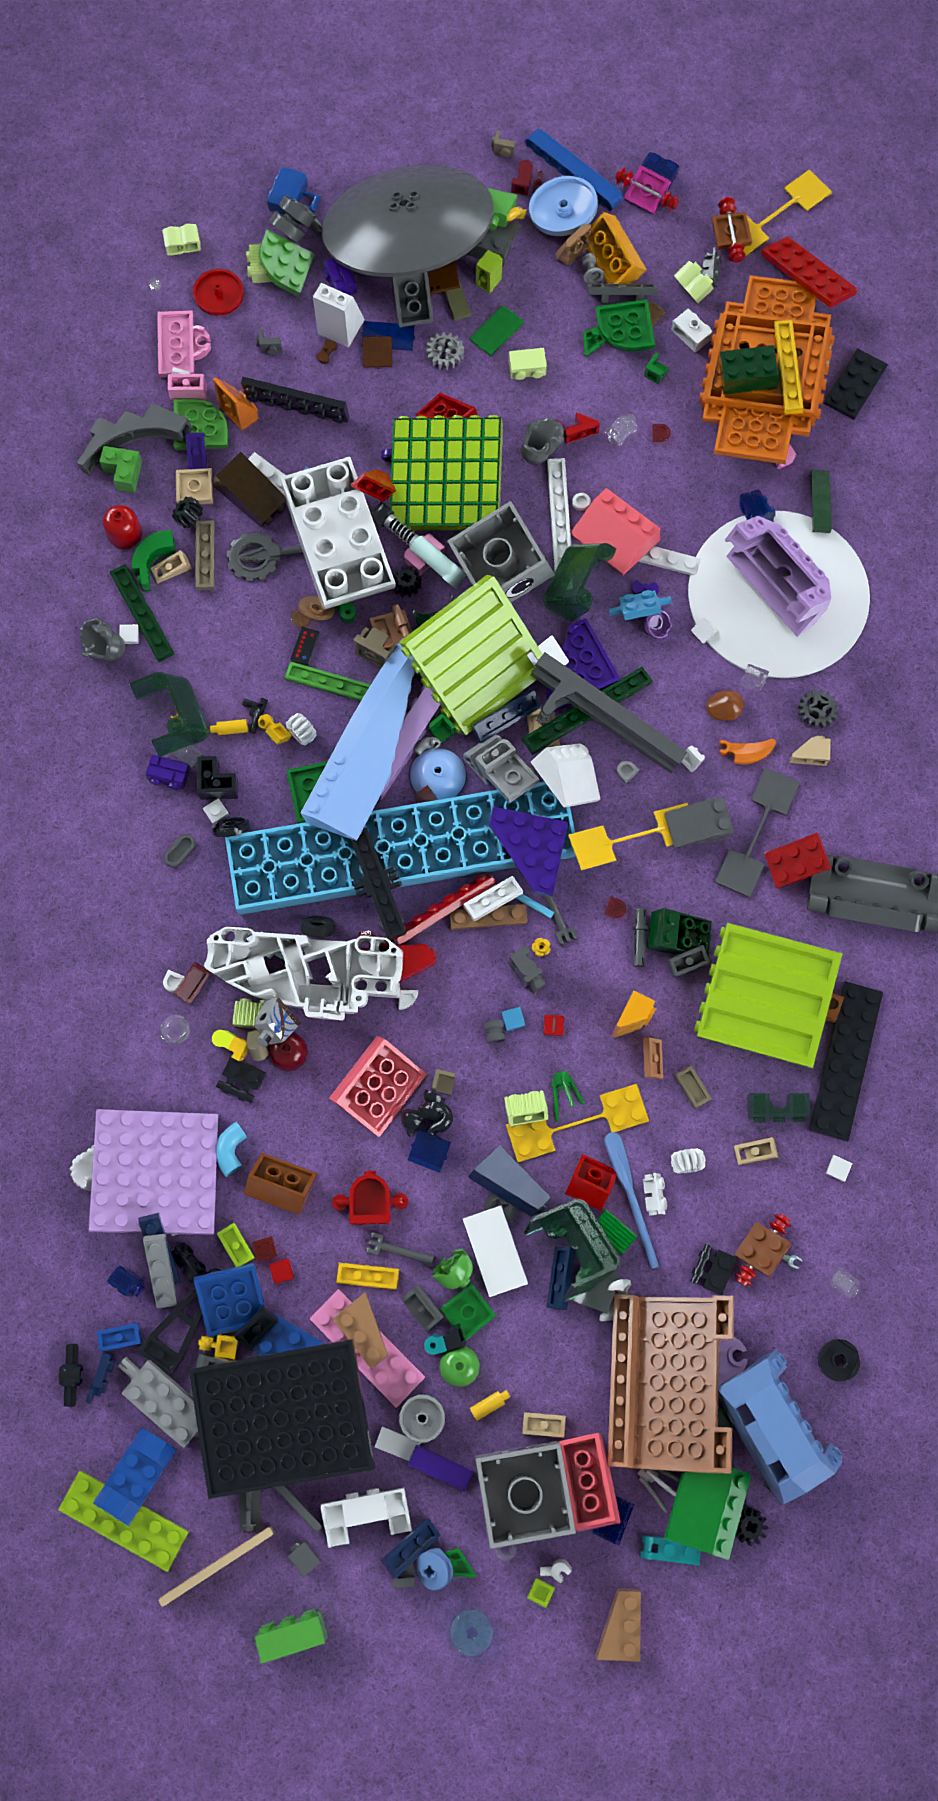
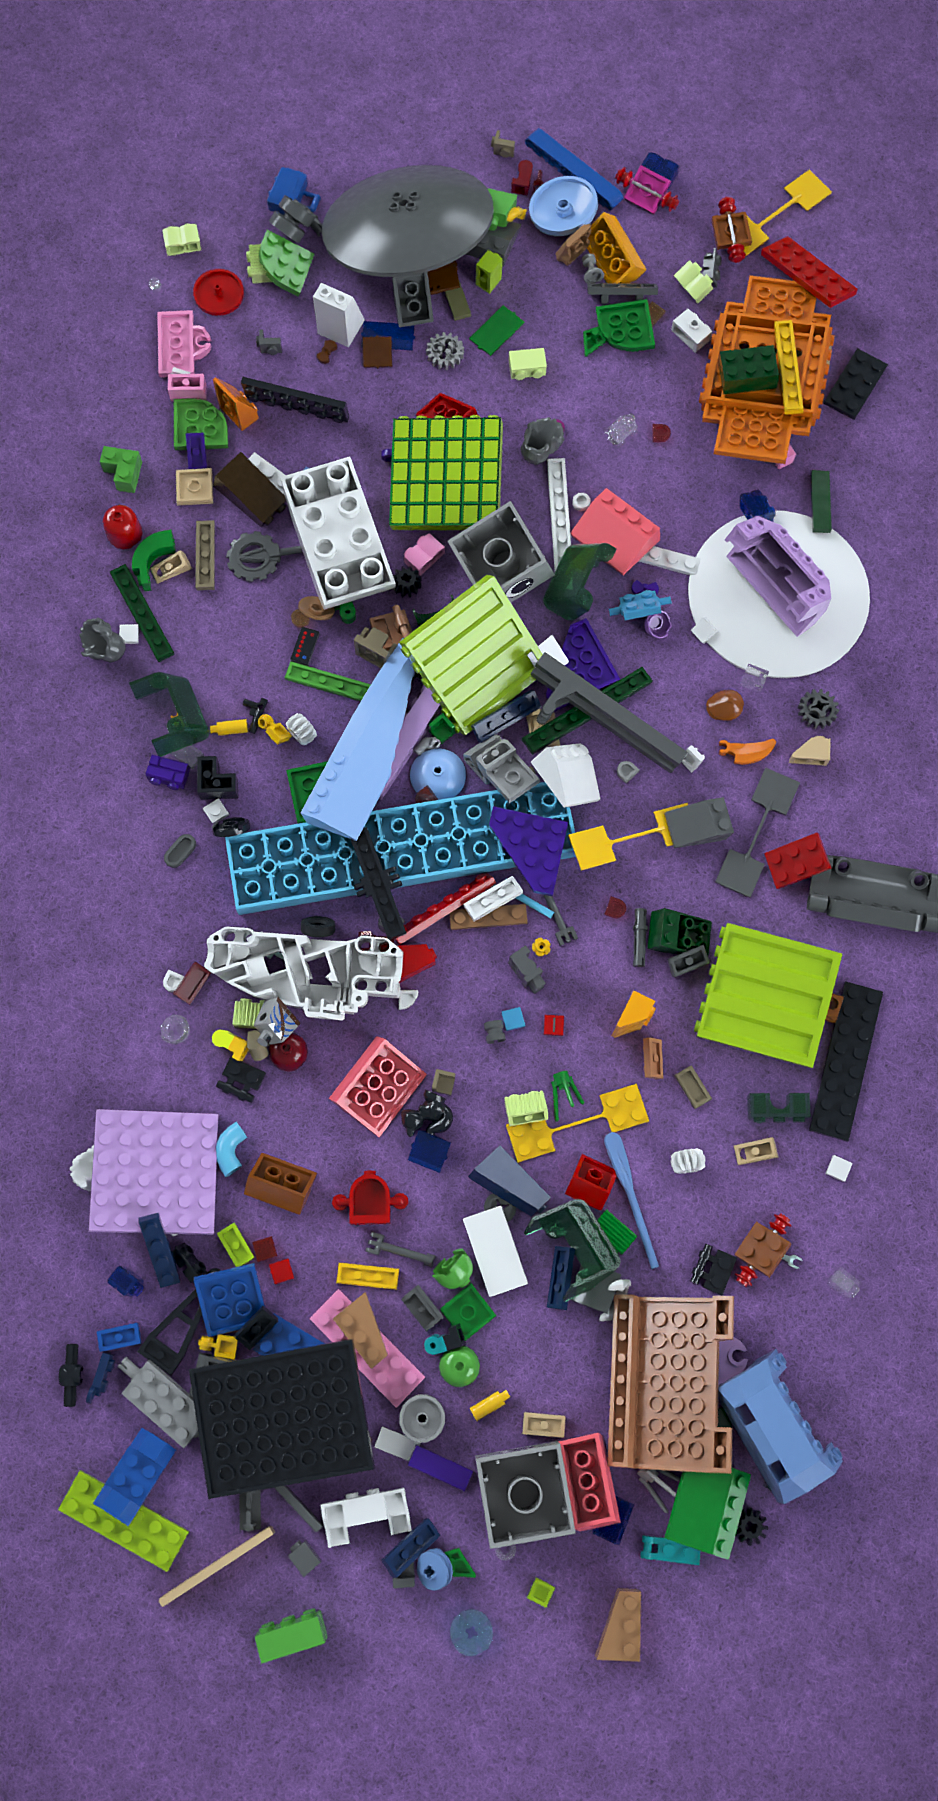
(131, 427): dark grey arch -> none
(160, 1270): light grey plate -> none
(187, 512): black gear -> none
(339, 277): dark purple brick -> none
(376, 484): red slope -> none
(420, 546): piece -> none
(554, 1571): white piece -> none
(584, 427): red slope -> none
(655, 370): green panel -> none
(657, 1201): white hinge -> none
(850, 1357): black plate -> none

